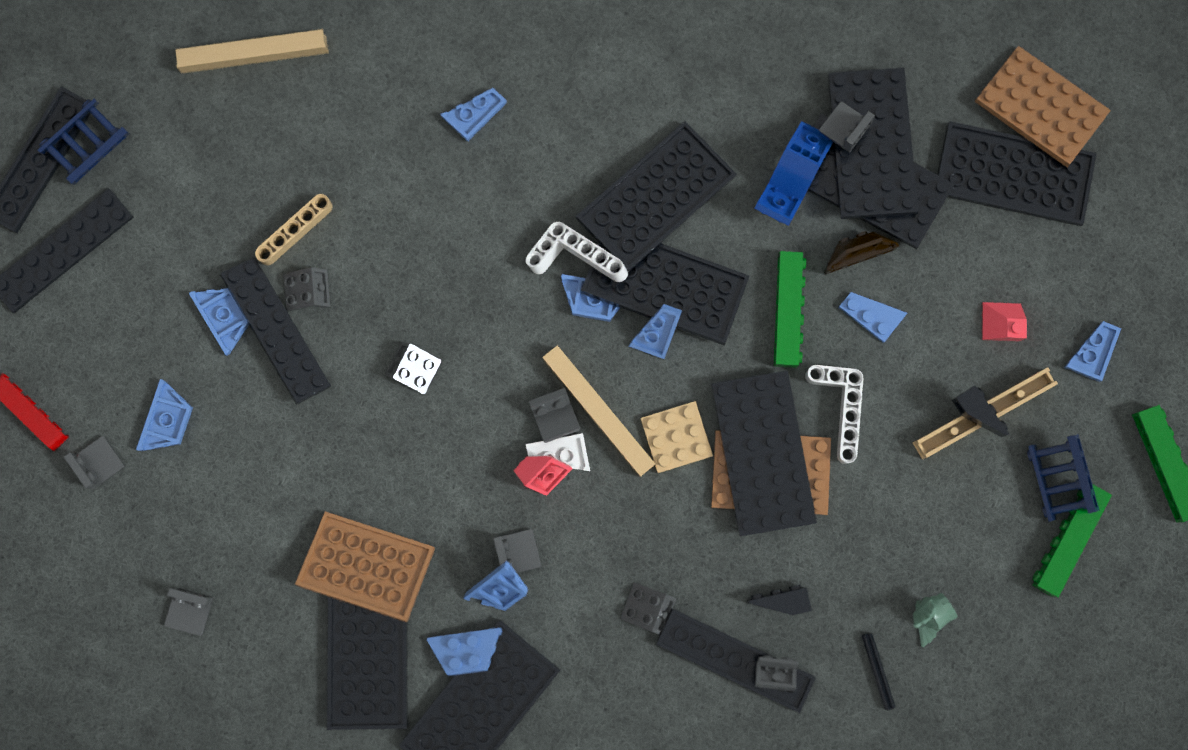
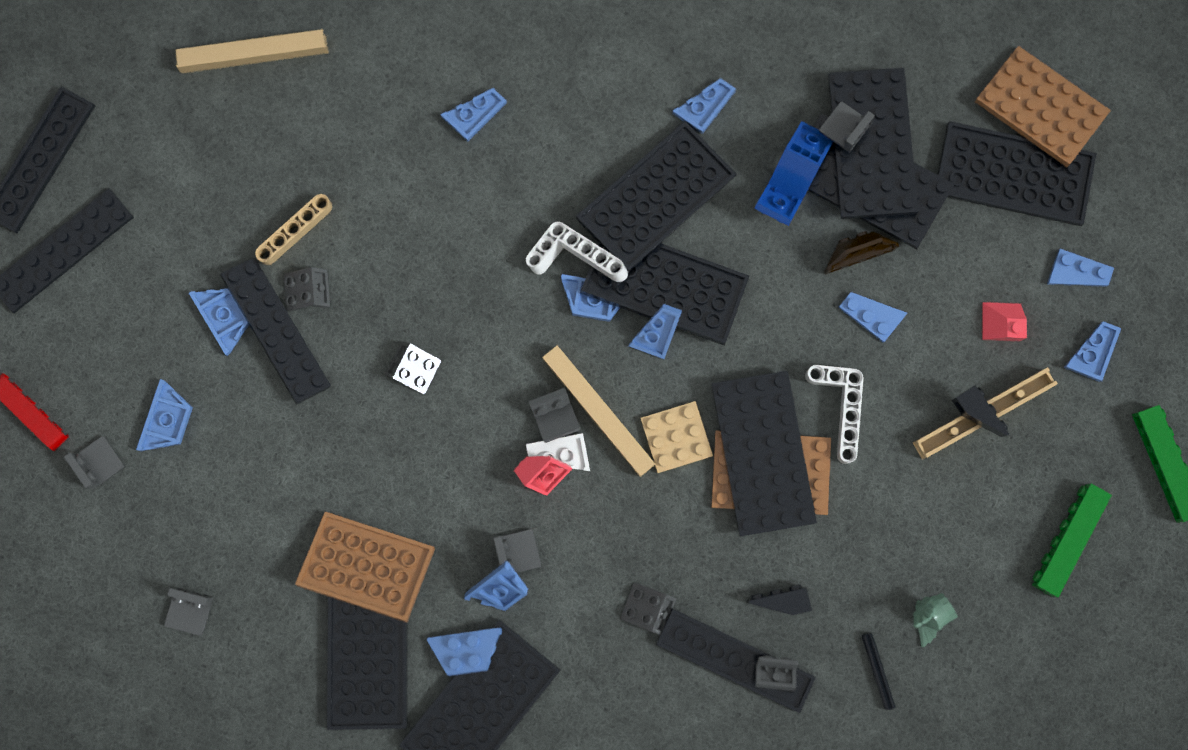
(89, 161): dark blue fence -> none
(704, 107): none -> medium blue wing
(788, 309): green brick -> none
(1077, 464): dark blue fence -> none
(1078, 270): none -> medium blue wing

